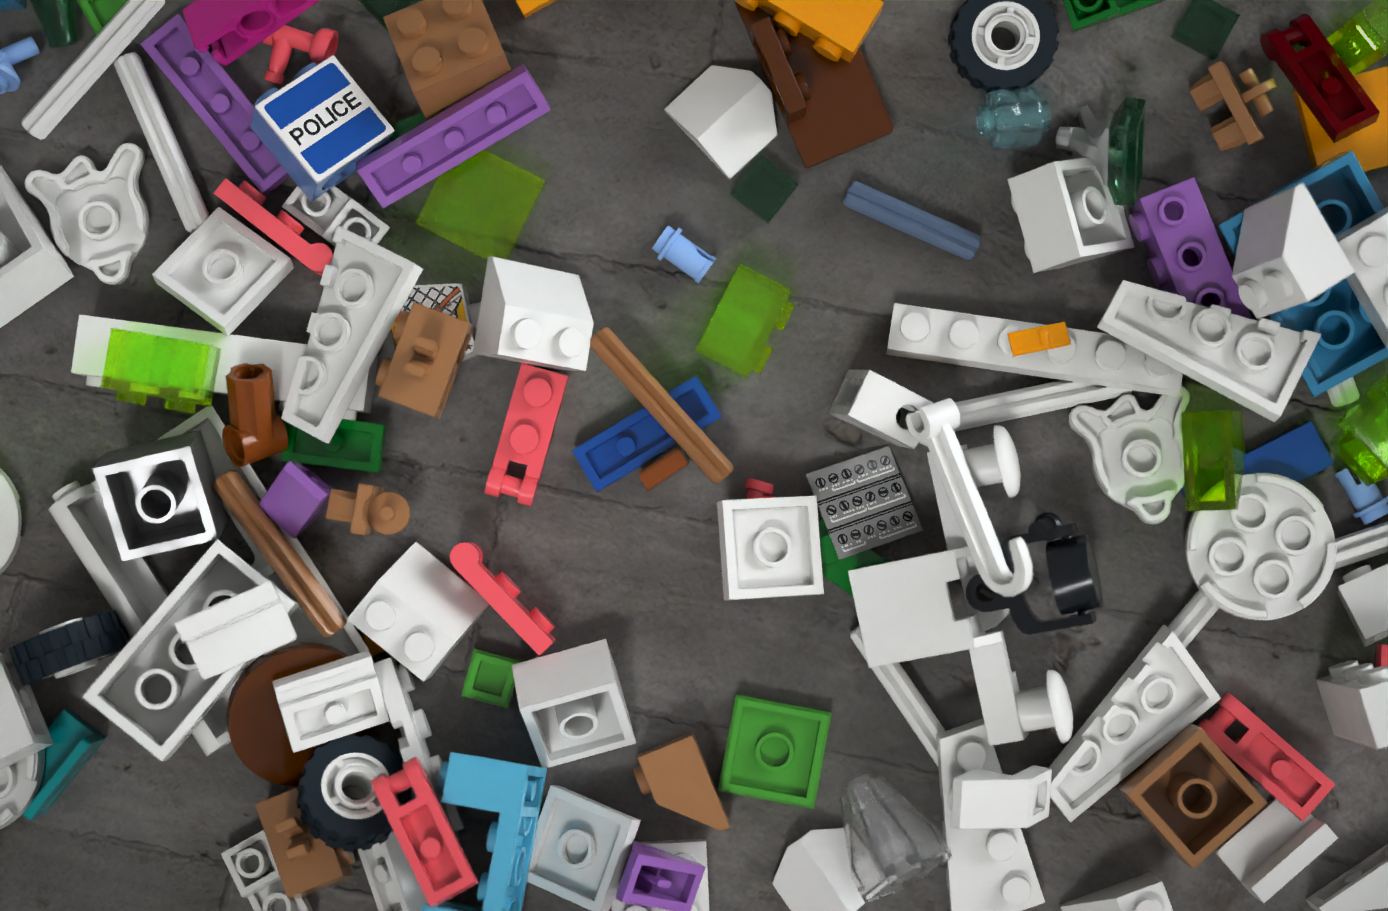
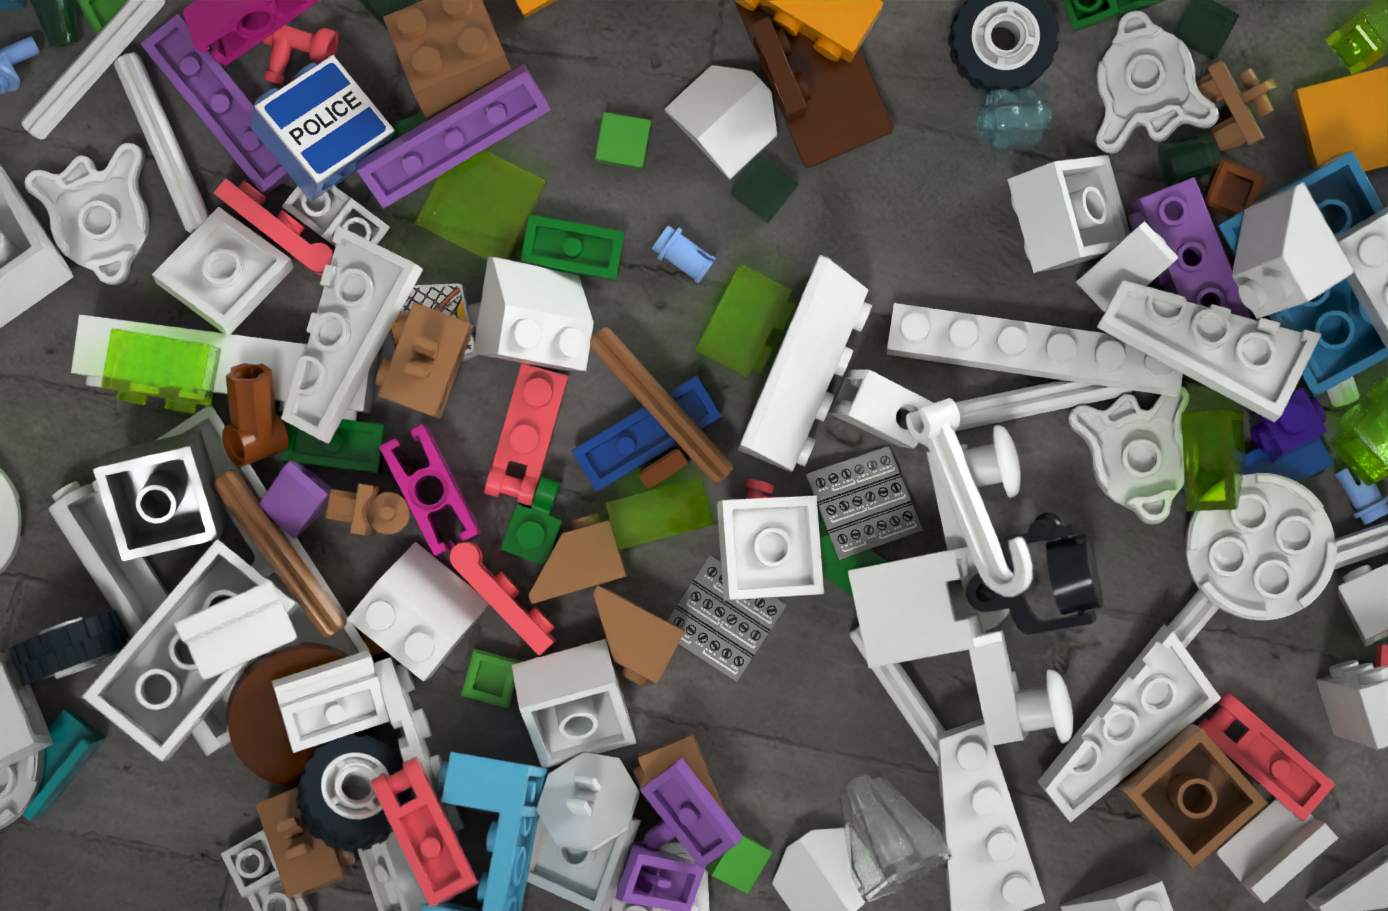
(410, 487): none -> dark pink piece
(533, 529): none -> green plate
(573, 247): none -> green plate
(580, 560): none -> medium nougat slope
(588, 801): none -> white piece
(623, 141): none -> bright green tile
(636, 636): none -> medium nougat slope
(659, 513): none -> clear neon green slope
(688, 814): none -> medium lavender plate
(721, 630): none -> light grey sticker
(741, 864): none -> bright green tile
(774, 751): bright green tile -> none
(805, 366): none -> white slope
(912, 220): sand blue axle -> none
(1000, 800): white slope -> none
(1039, 339): light orange piece -> none
(1113, 147): clear green piece -> none
(1134, 259): none -> white slope
(1148, 83): none -> white tile
(1188, 158): none -> clear green brick
(1232, 188): none -> dark orange tile
(1295, 429): none -> dark purple brick
(1320, 78): dark red plate -> none

